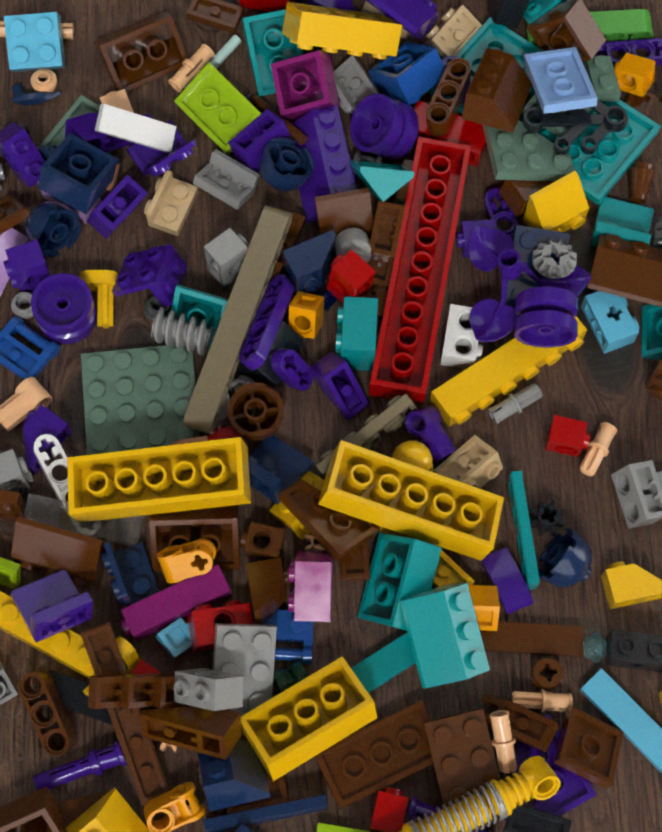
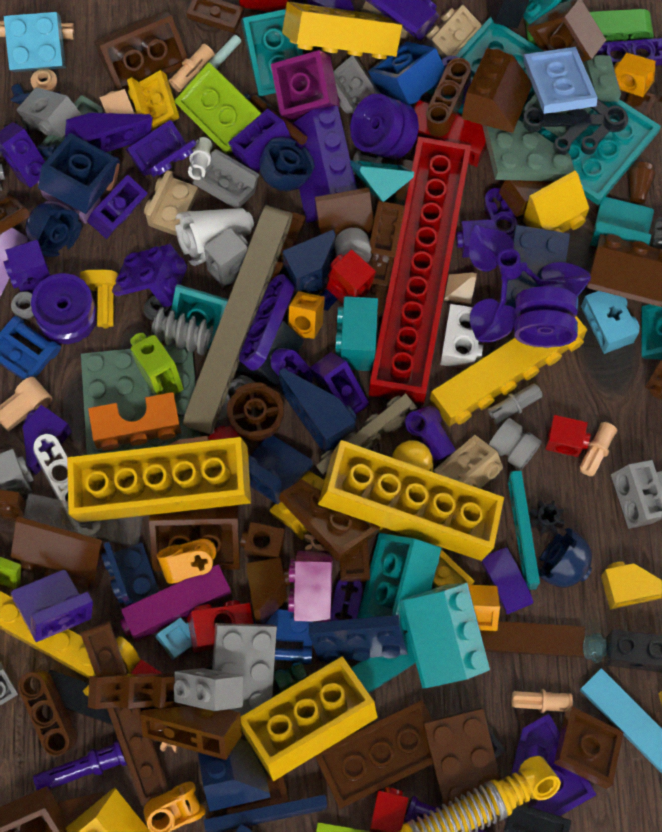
(47, 112): none -> light grey brick
(135, 128): white tile -> none
(154, 98): none -> yellow bracket
(154, 360): none -> lime torso
(158, 422): none -> orange arch
(200, 158): none -> white pin
(201, 227): none -> white cone
(318, 410): none -> dark blue slope
(339, 603): none -> dark purple beam
(358, 638): none -> dark blue plate
(460, 288): none -> tan slope
(503, 741): light nougat axle -> none
(515, 444): none -> light grey wheel
(525, 724): reddish brown hinge -> none
(542, 678): reddish brown wheel -> none
(547, 266): light grey gear -> none

